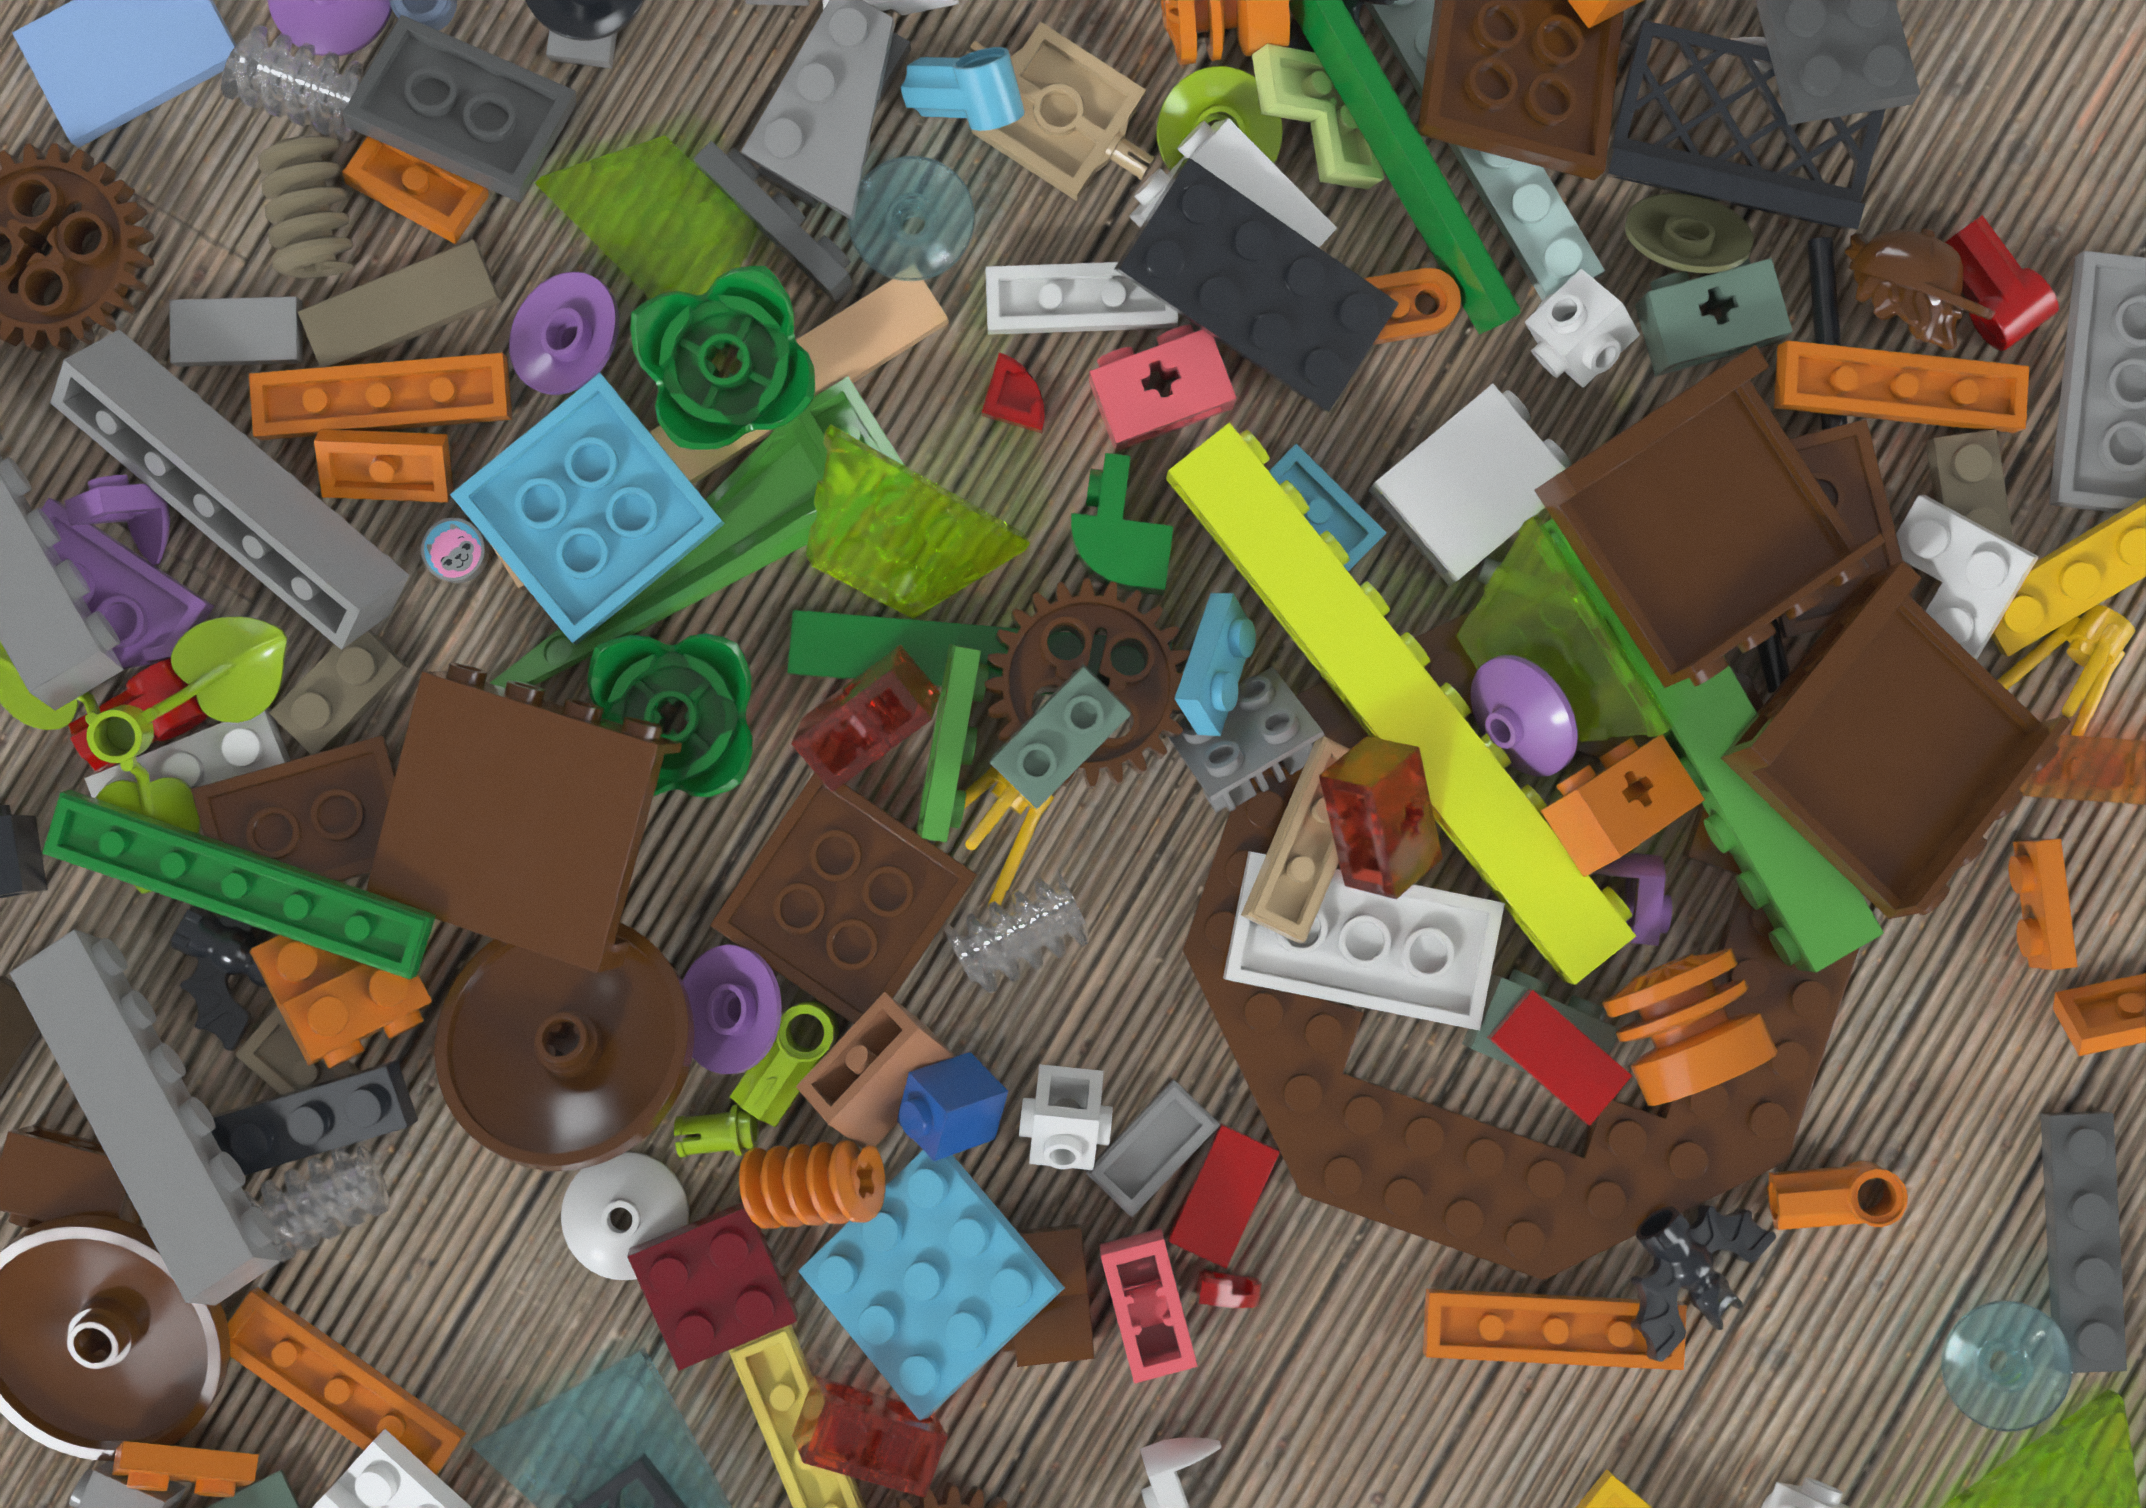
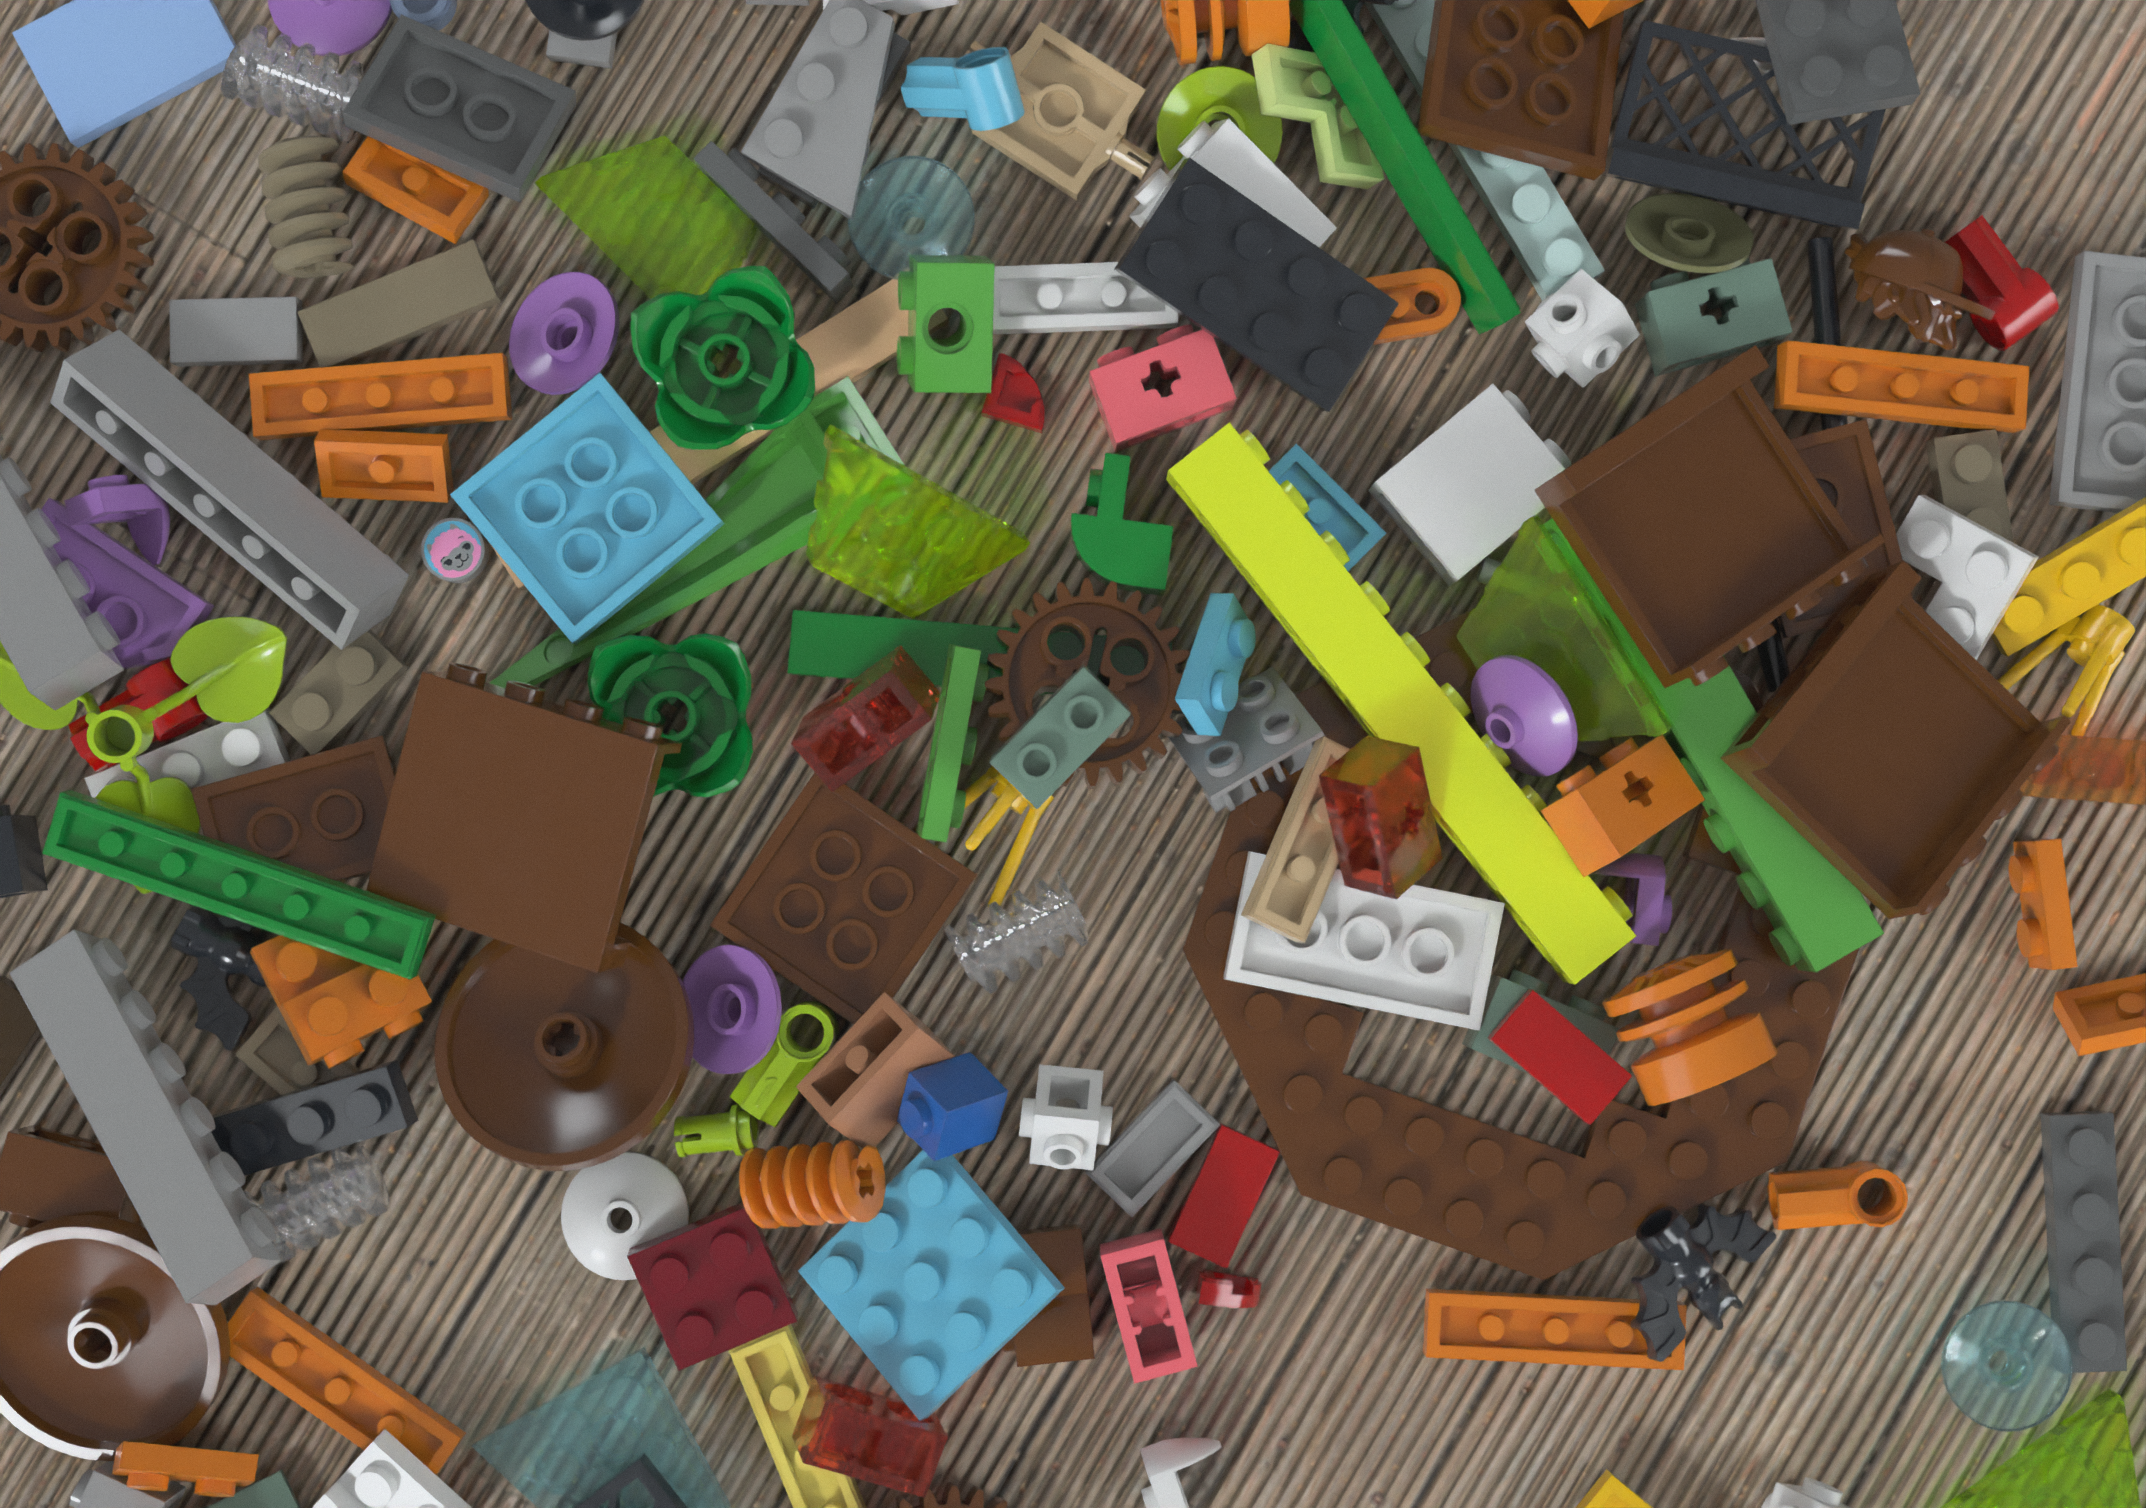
(965, 358): none -> bright green brick

